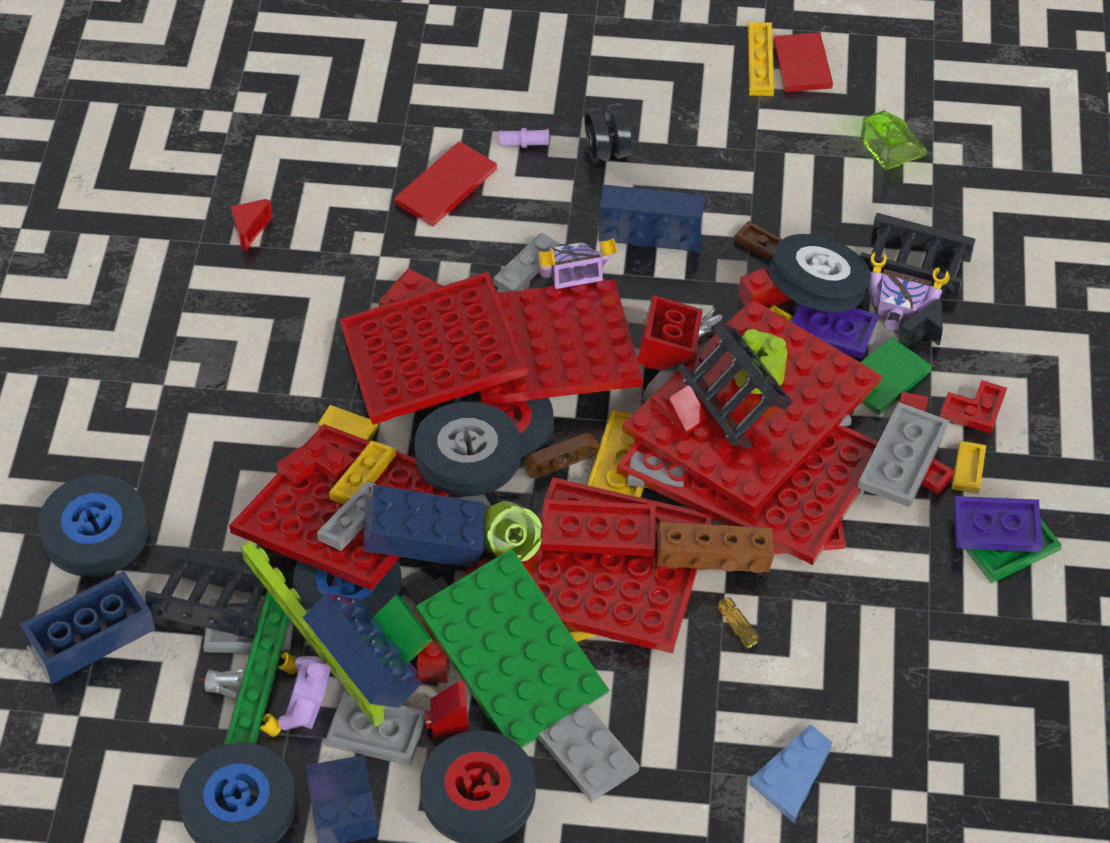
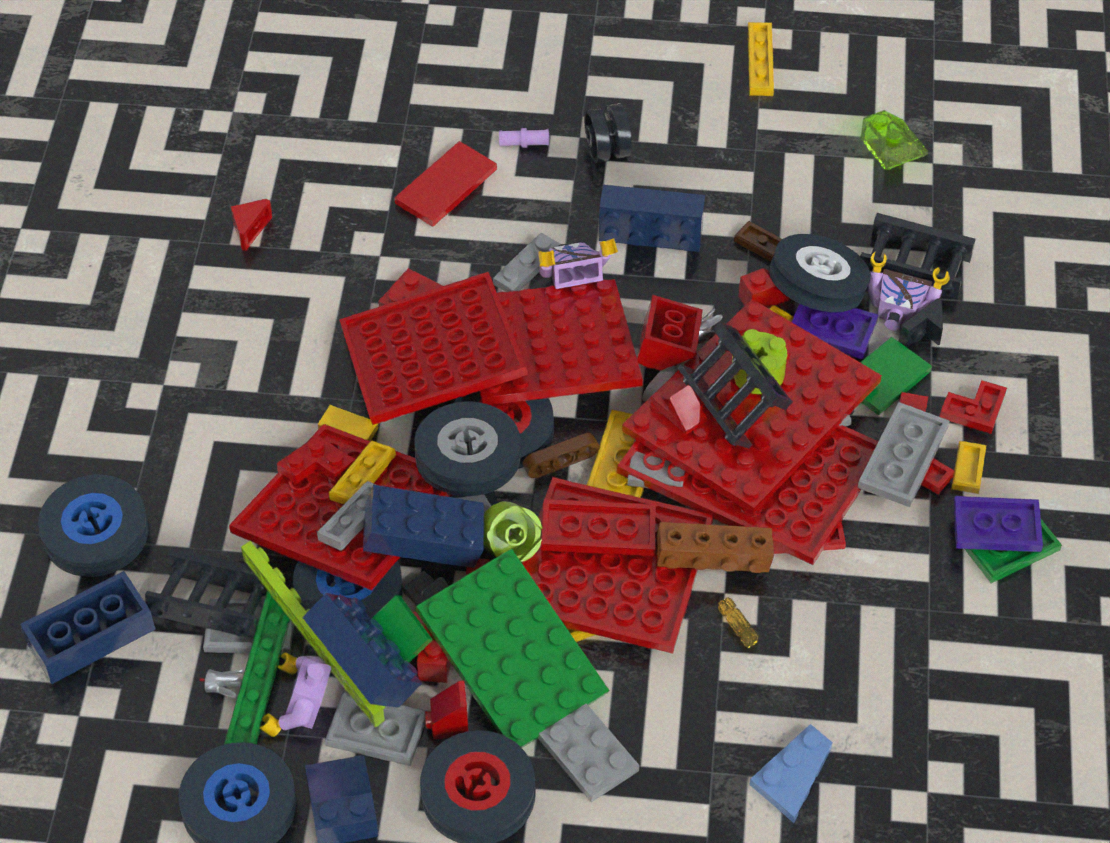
(803, 62): red tile -> none

